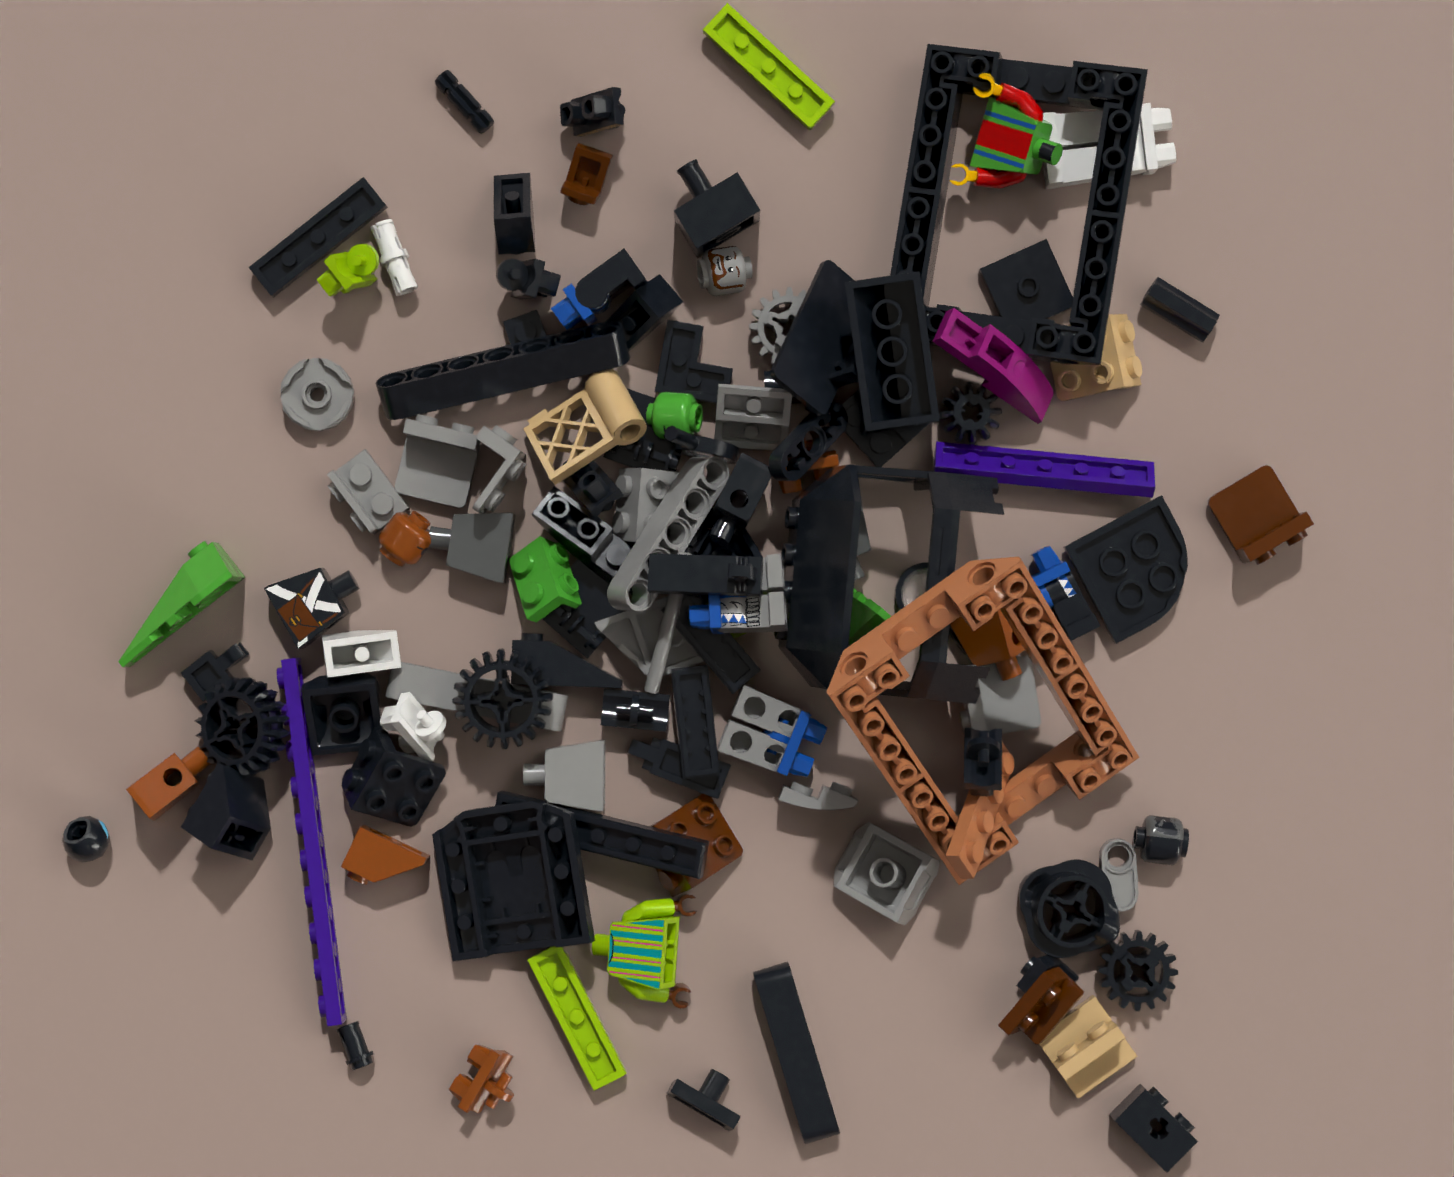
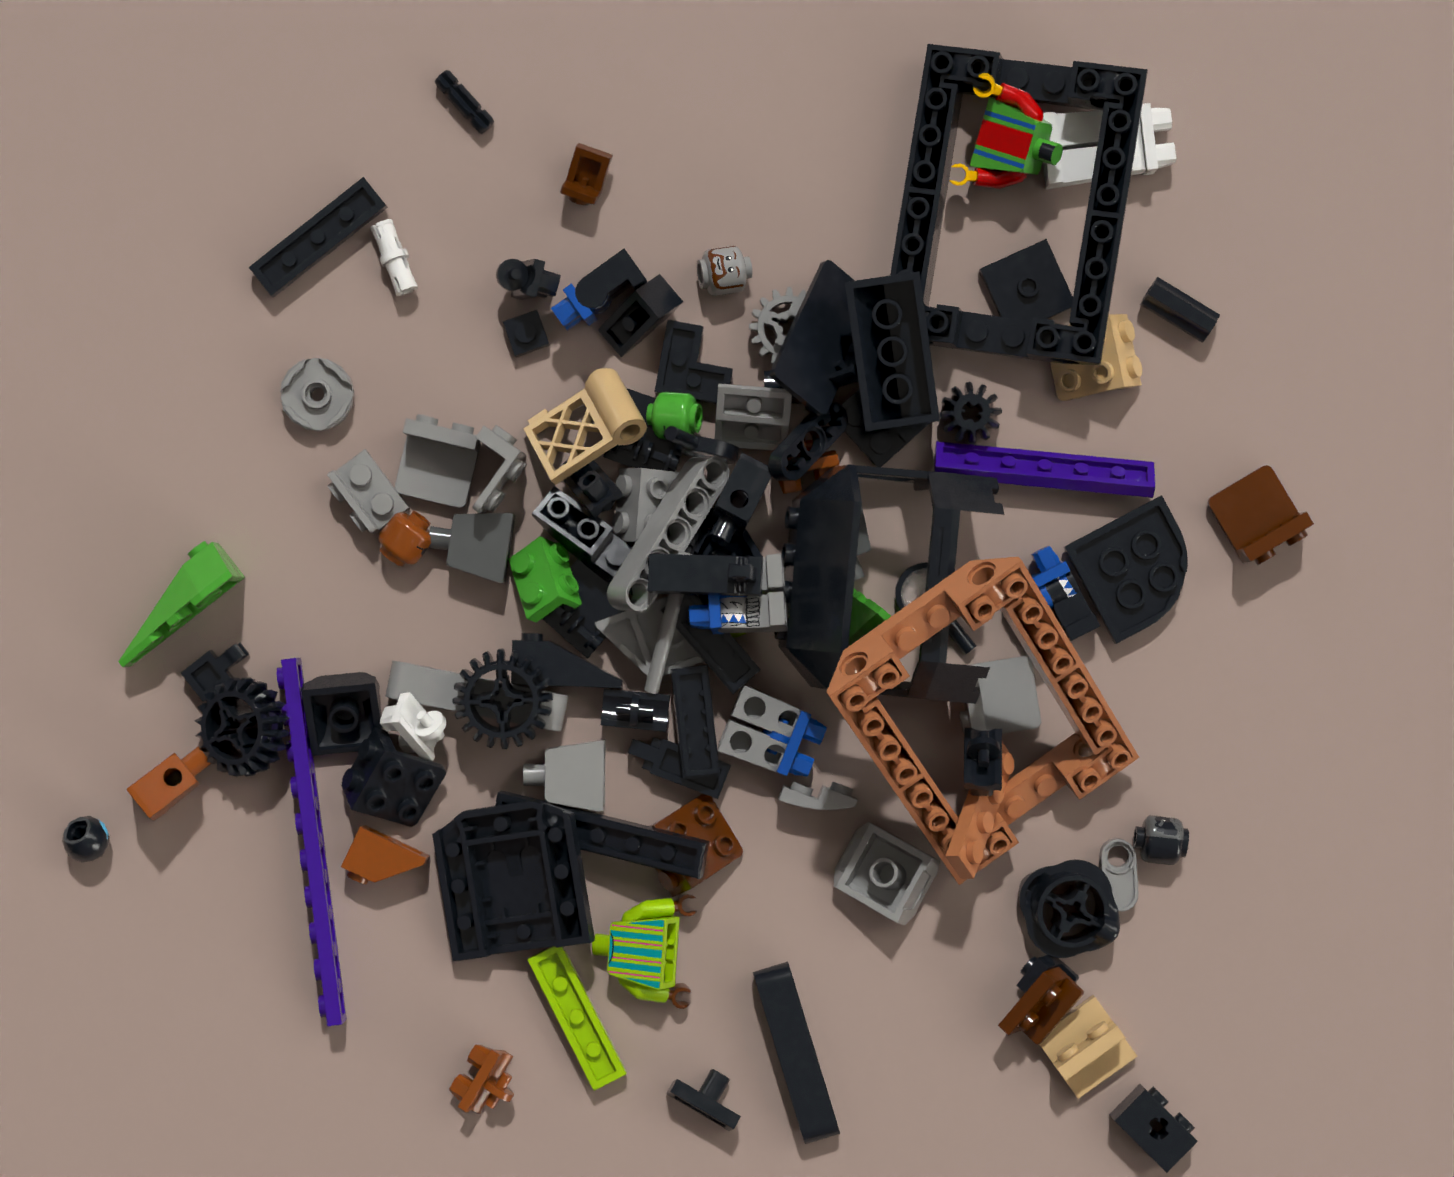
(230, 813): black slope -> none
(311, 603): torso -> none
(350, 270): lime hips -> none
(355, 1045): black pin -> none
(360, 652): white slope -> none
(503, 370): black beam -> none
(514, 214): black slope -> none
(593, 112): black hips -> none
(714, 211): black brick -> none
(768, 66): lime plate -> none
(990, 644): dark orange torso -> none
(999, 360): magenta slope -> none
(1126, 982): black gear -> none

